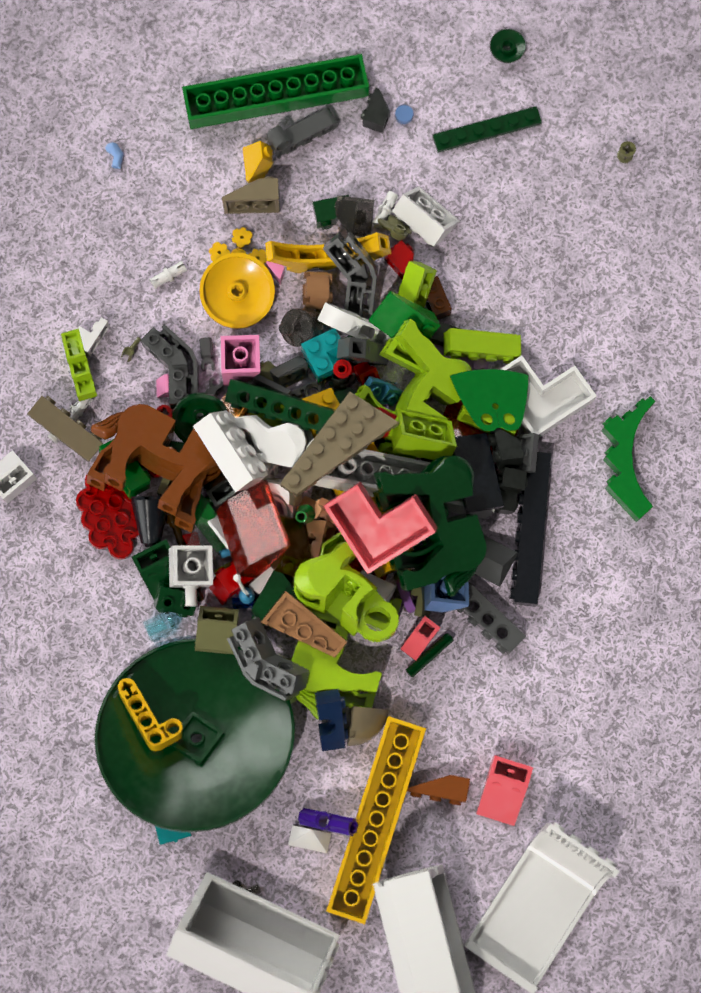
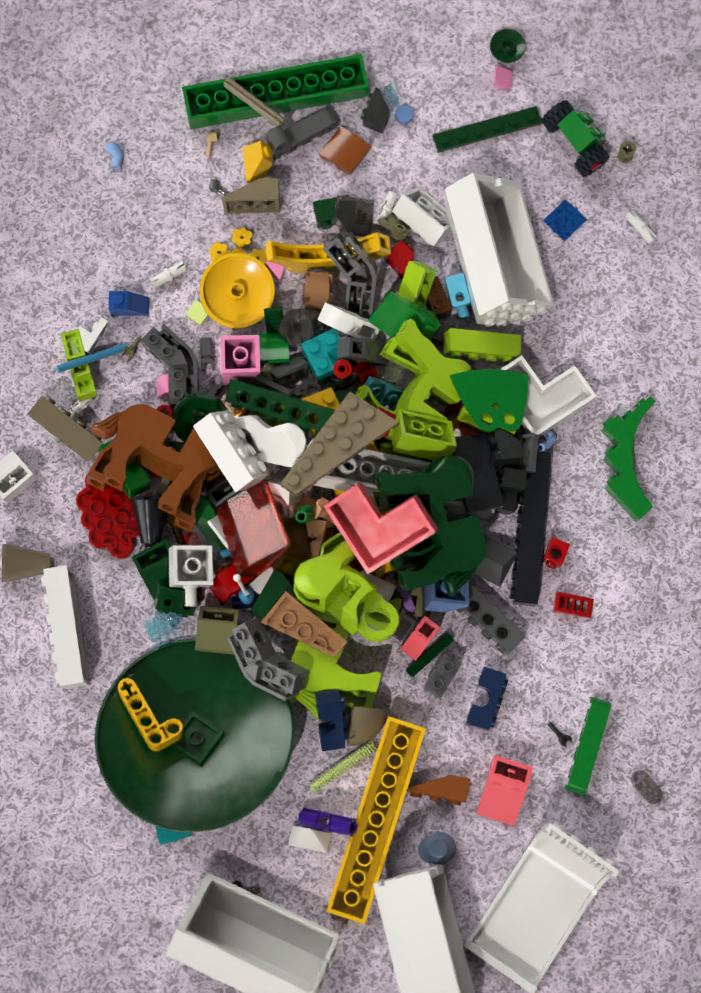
(23, 562): none -> dark tan cone
(65, 626): none -> white brick
(90, 358): none -> dark azure bar
(128, 304): none -> blue slope
(197, 313): none -> yellowish green tile
(211, 137): none -> tan hand
(215, 187): none -> dark grey hand
(254, 102): none -> dark tan axle
(273, 318): none -> dark green slope
(273, 348): none -> green slope
(341, 764): none -> yellowish green piece
(345, 150): none -> dark orange slope
(391, 96): none -> clear light blue tile
(405, 627): none -> clear smoke brick
(437, 848): none -> sand blue hat
(442, 676): none -> dark grey brick
(455, 287): none -> medium azure torso
(483, 716): none -> dark blue arch
(497, 250): none -> white panel
(502, 78): none -> bright pink slope
(550, 439): none -> light blue arm
(557, 603): none -> red slope
(558, 545): none -> red brick
(559, 734): none -> pearl dark grey hand
(564, 220): none -> clear blue piece
(581, 133): none -> brick
(589, 745): none -> green beam
(641, 227): none -> white pin
(649, 784): none -> clear smoke beam

